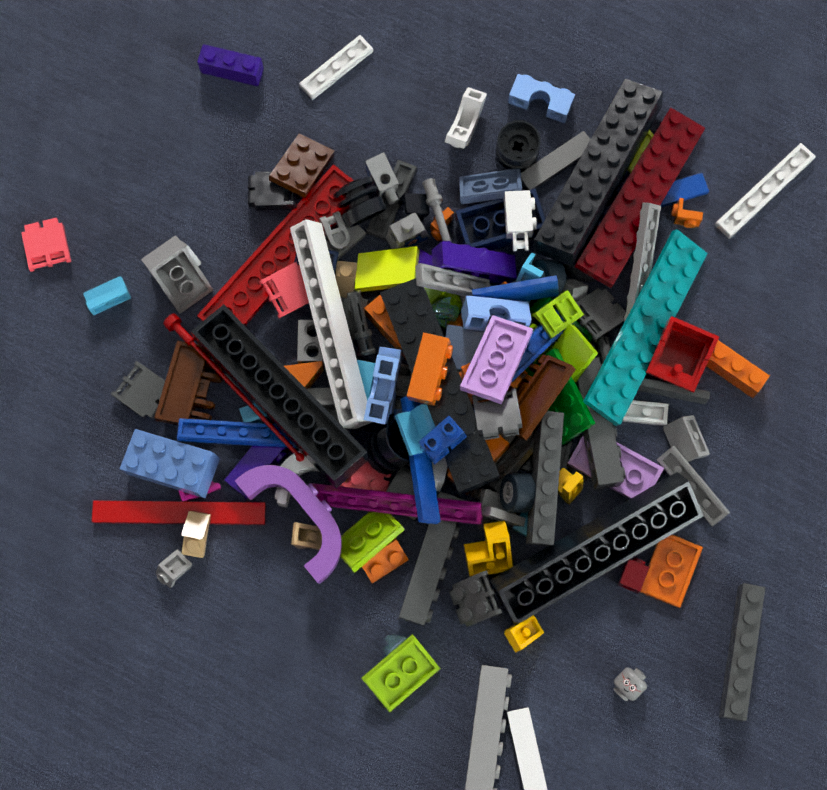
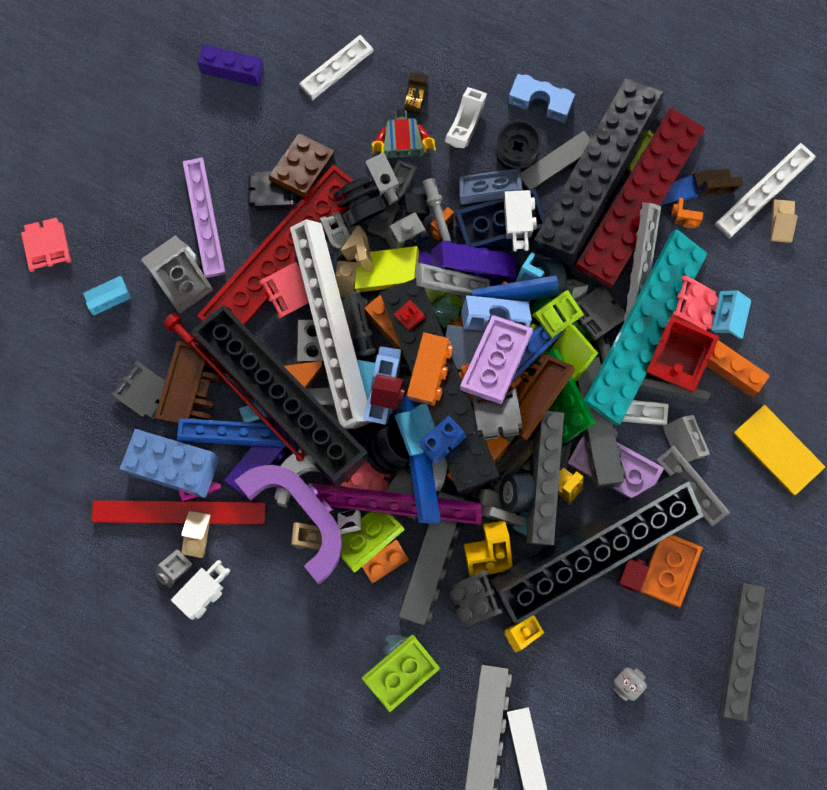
(200, 591): none -> white brick
(204, 218): none -> lavender plate
(349, 521): none -> white tile
(358, 248): none -> tan slope
(387, 392): none -> dark red brick
(402, 138): none -> torso
(409, 315): none -> red tile
(416, 93): none -> dark brown leg
(697, 304): none -> coral plate
(716, 182): none -> dark brown panel
(731, 313): none -> medium azure panel
(779, 450): none -> yellow tile
(783, 221): none -> tan slope

